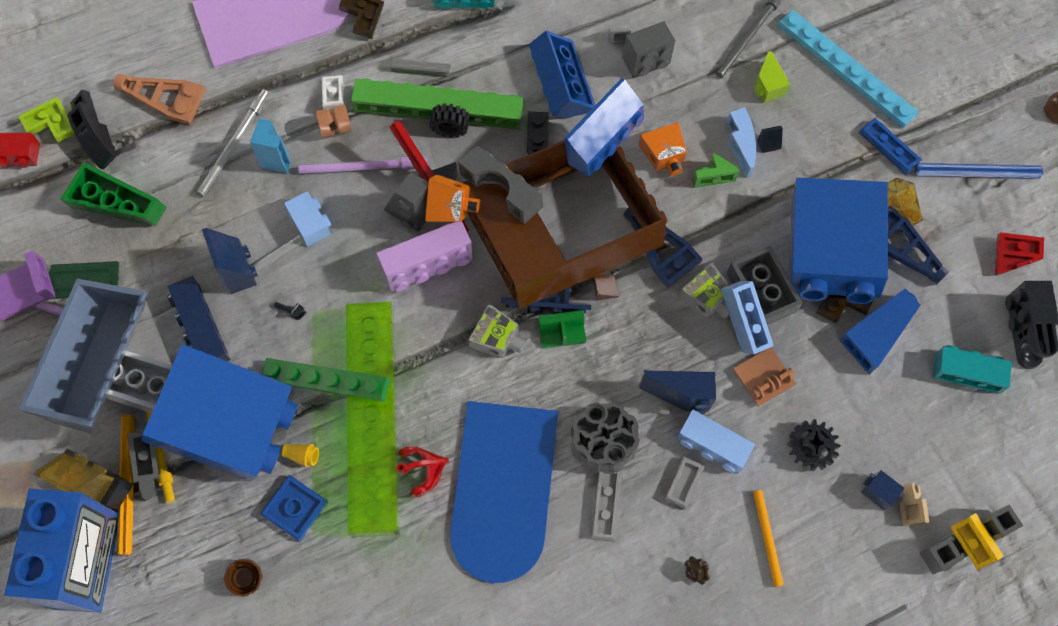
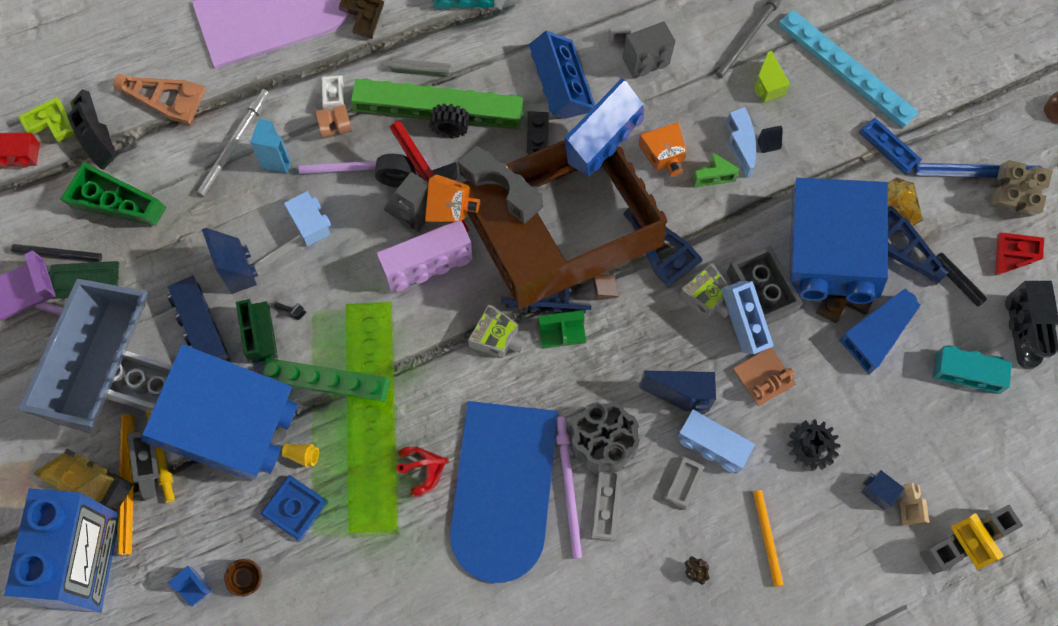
(60, 253): none -> black bar
(190, 585): none -> blue panel
(256, 330): none -> dark green piece
(393, 169): none -> black tyre
(563, 442): none -> lavender bar
(962, 281): none -> black axle
(1021, 188): none -> dark tan brick

